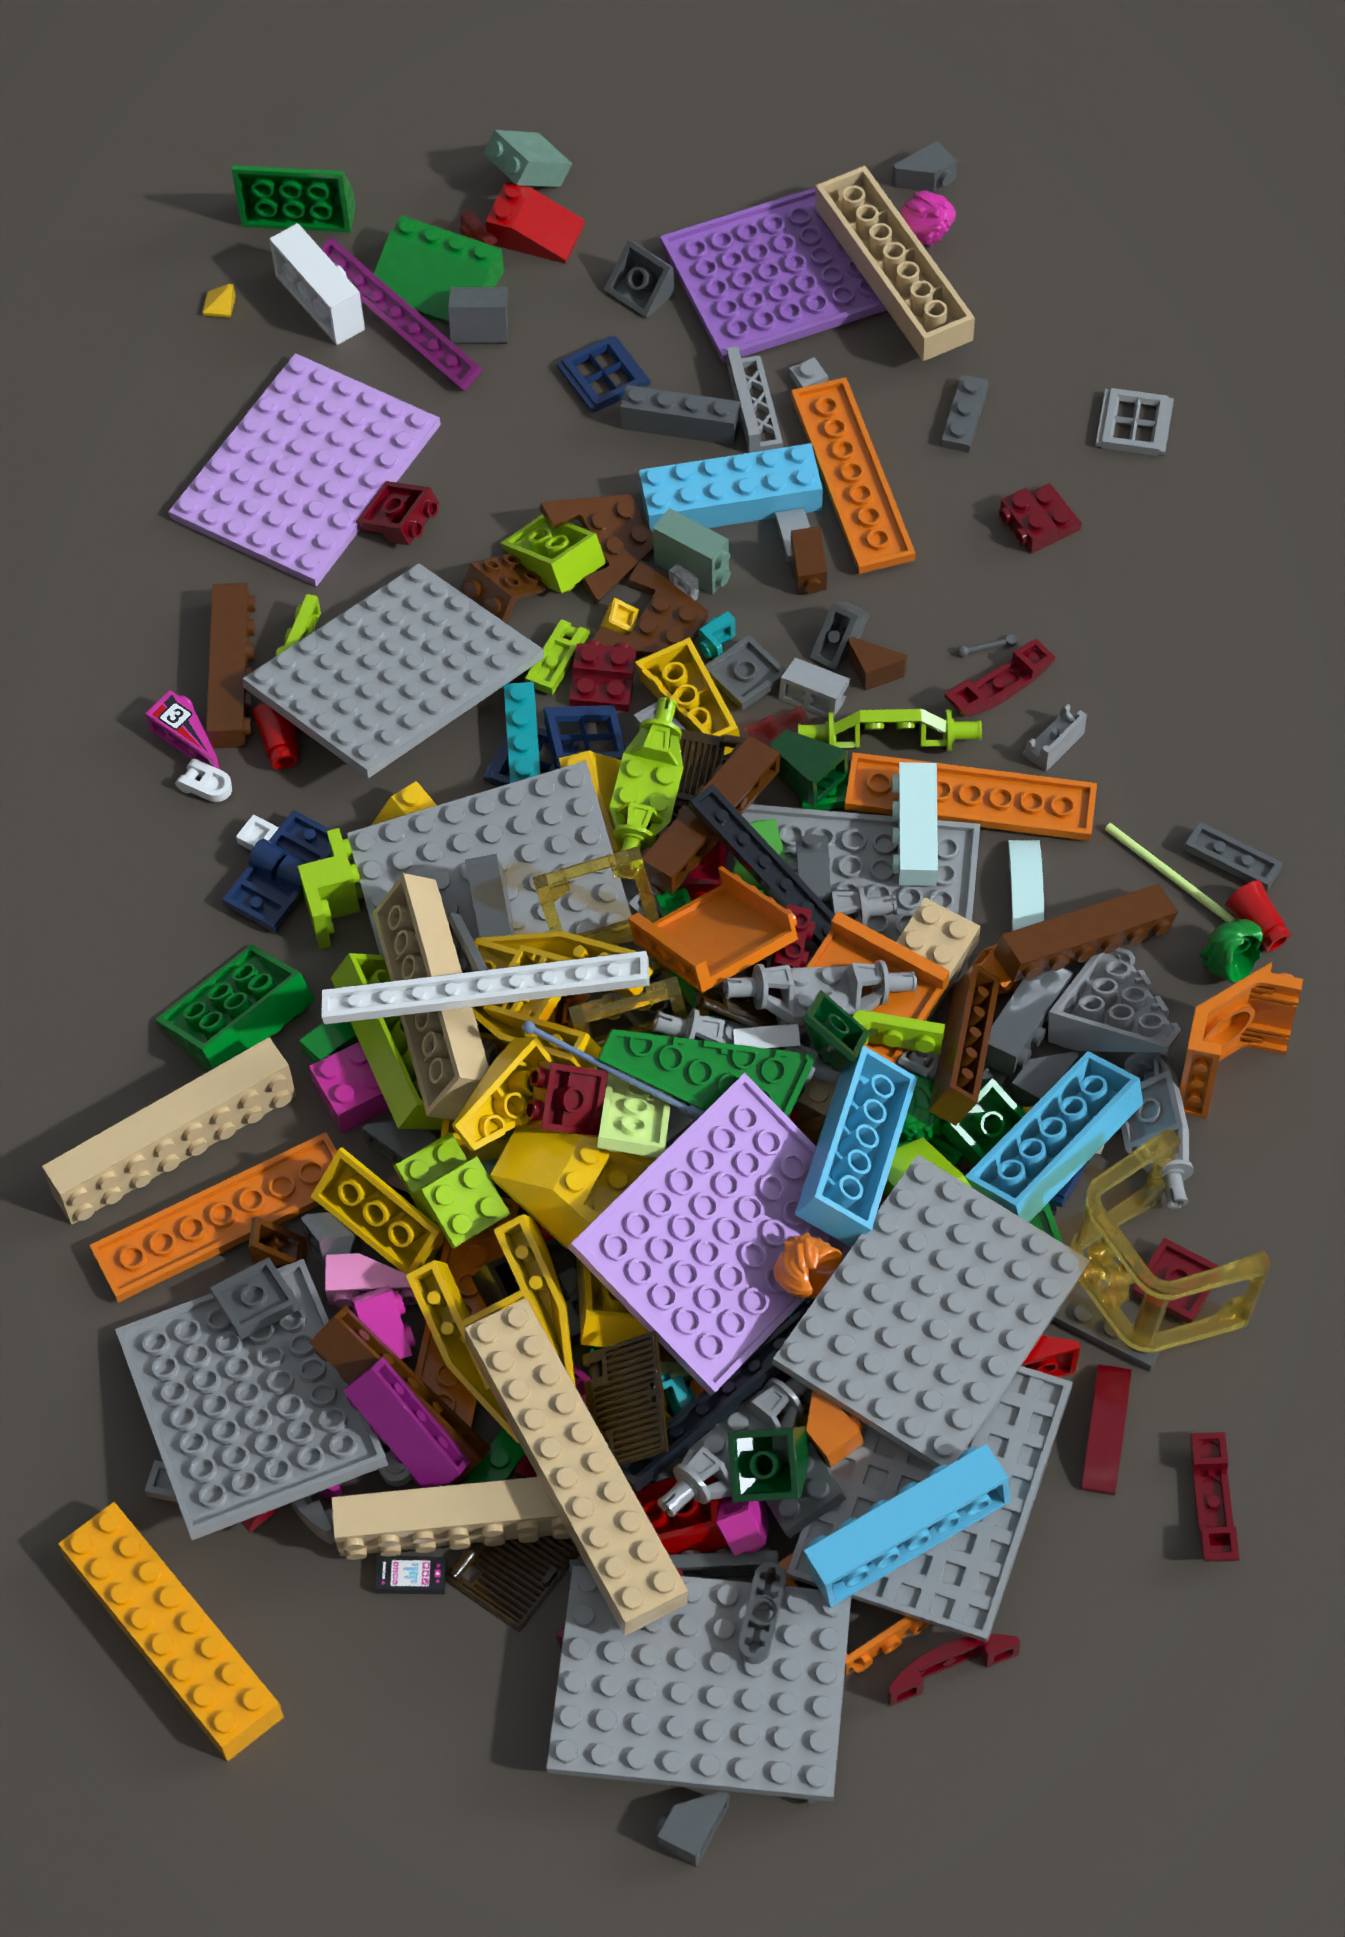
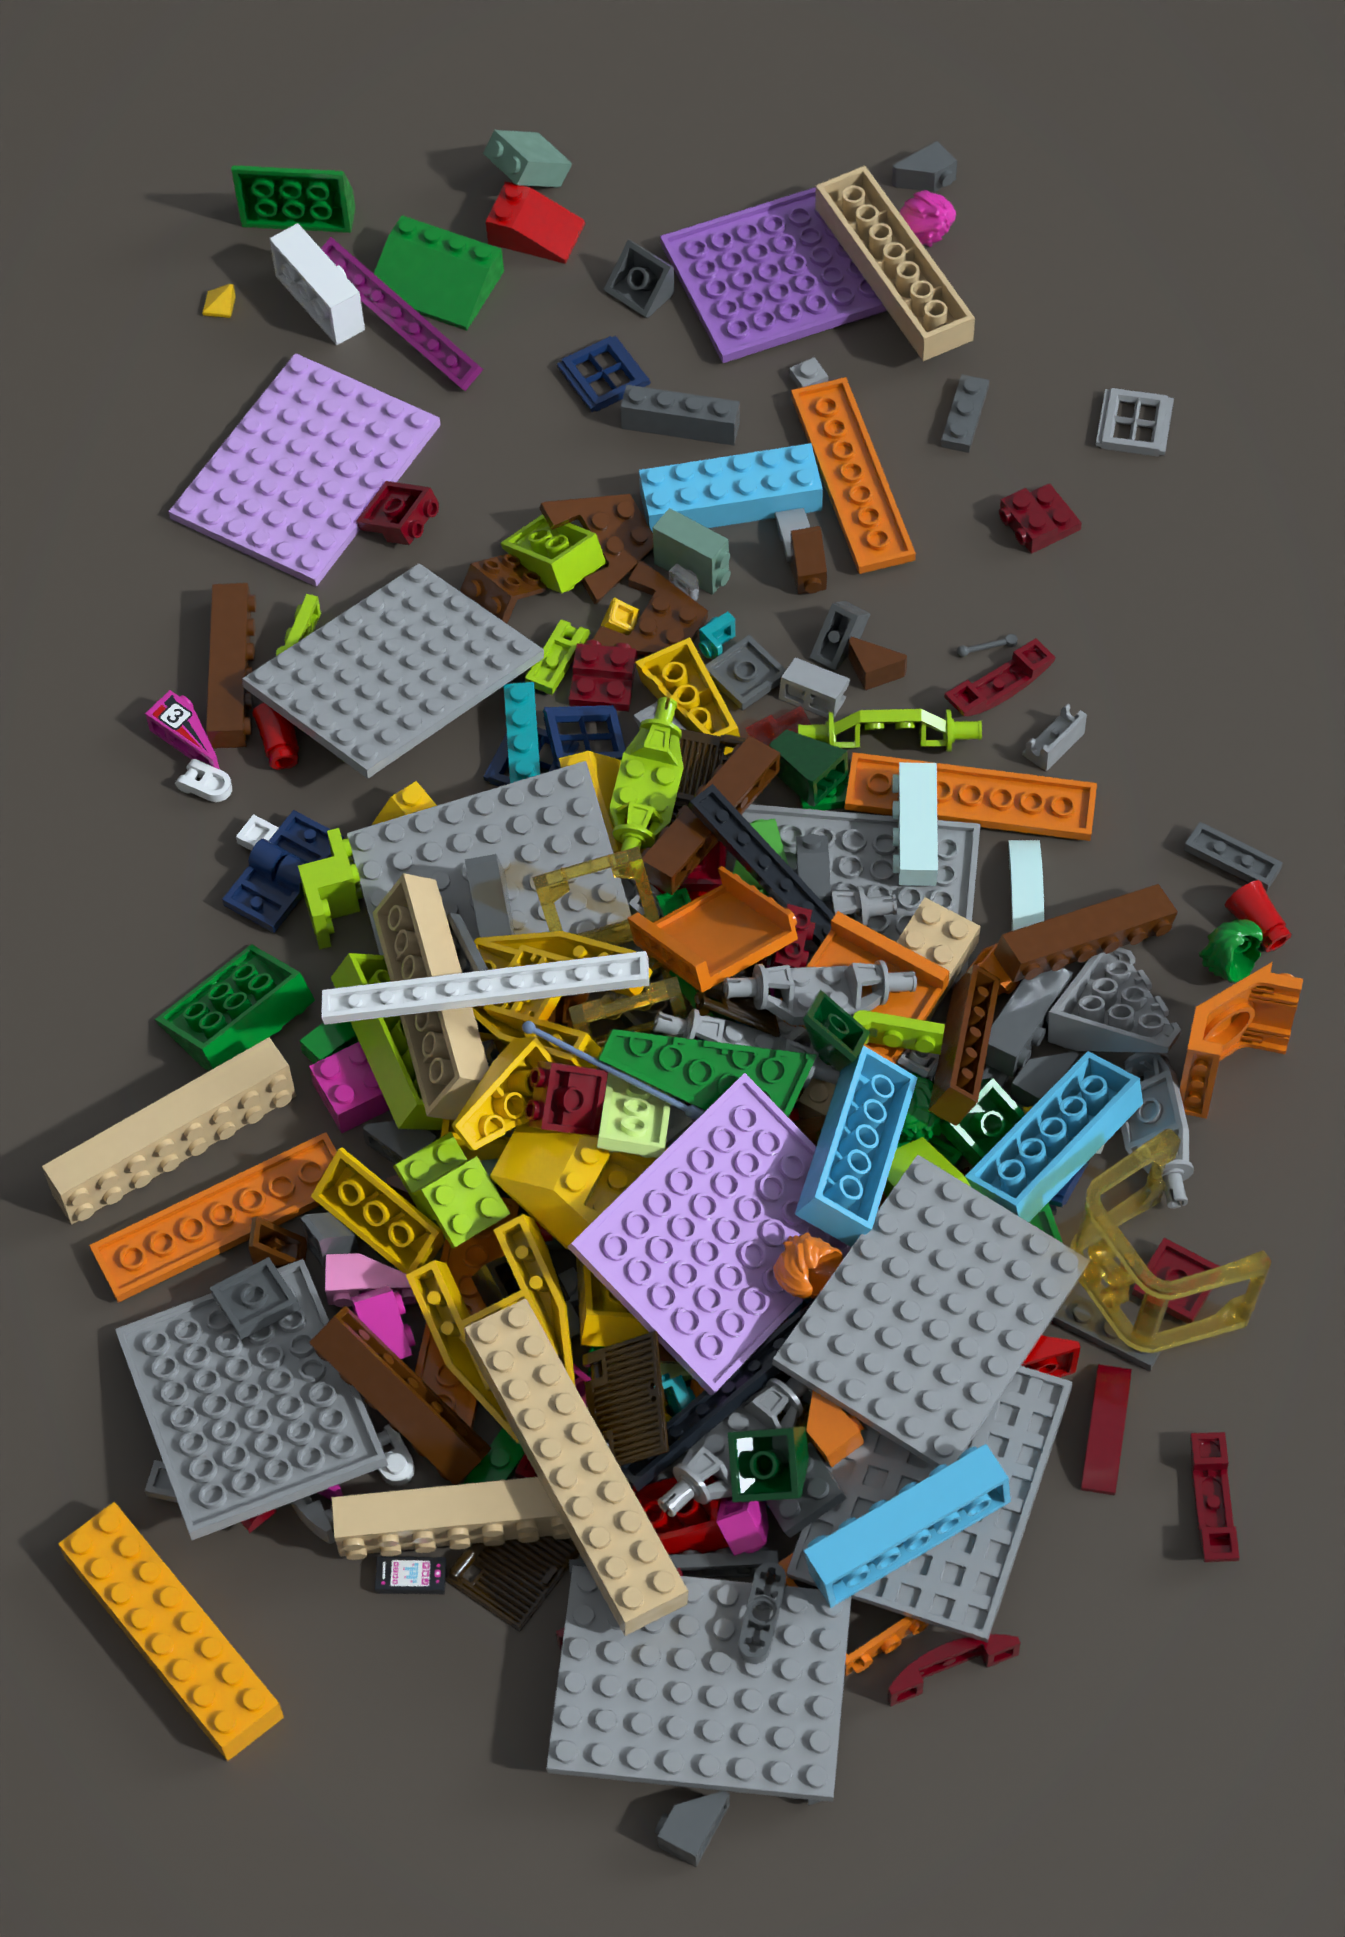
(405, 1426): magenta brick -> none
(474, 228): clear red plate -> none
(478, 315): dark grey slope -> none
(741, 385): light grey fence -> none
(768, 1036): white sticker -> none
(1169, 873): yellowish green axle -> none

